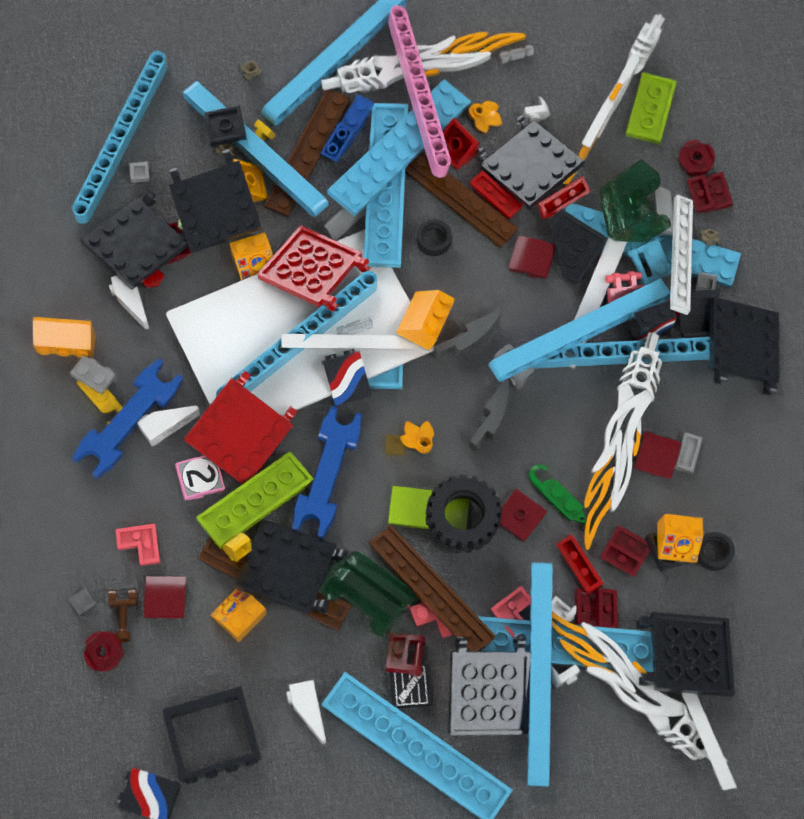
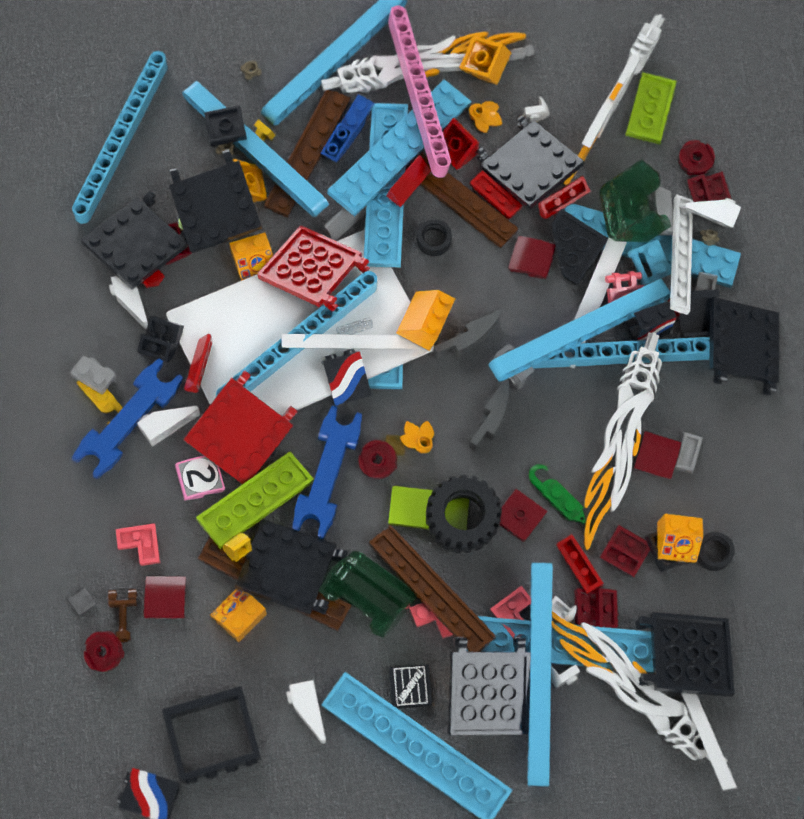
(63, 337): light orange slope -> none
(139, 172): light grey plate -> none
(160, 338): none -> black slope
(198, 364): none -> red slope
(388, 462): none -> dark red plate
(398, 654): dark red plate -> none
(409, 181): none -> red slope
(485, 59): none -> light orange slope
(718, 211): none -> white slope

